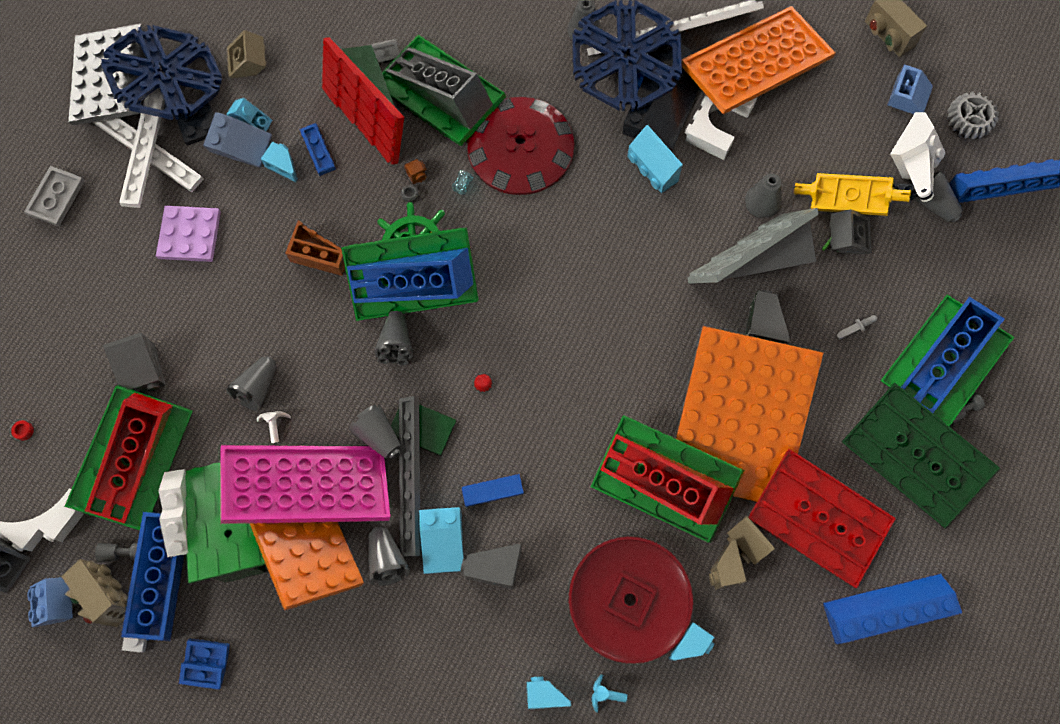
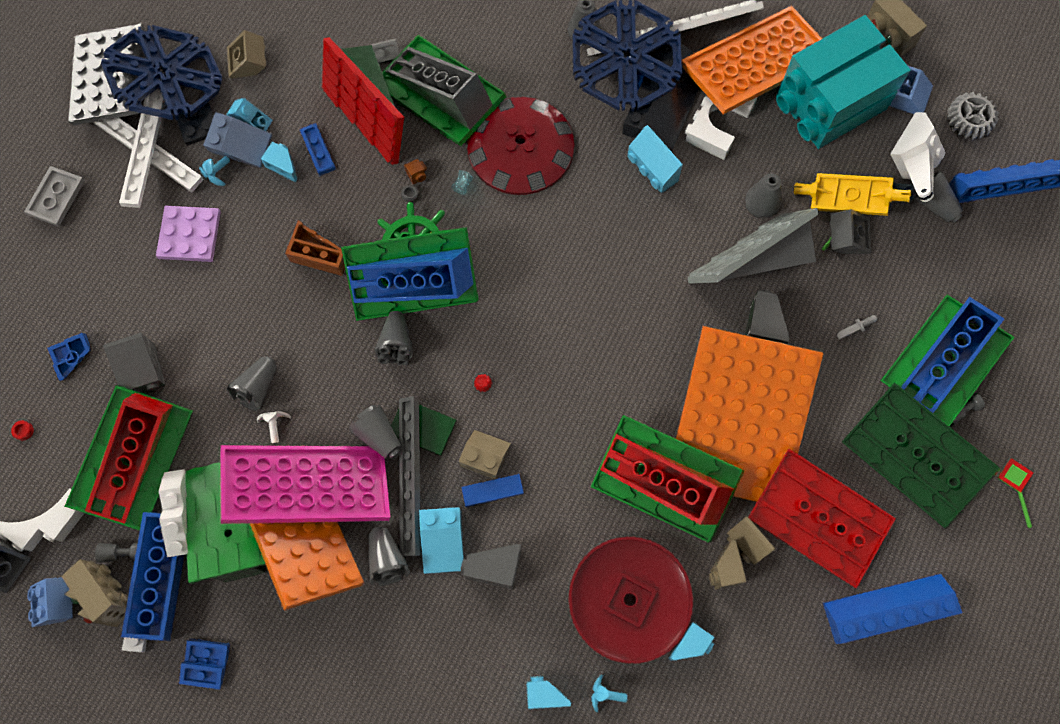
(69, 354): none -> blue slope
(209, 170): none -> medium azure plant
(484, 454): none -> dark tan slope
(841, 82): none -> teal brick
(1017, 477): none -> piece

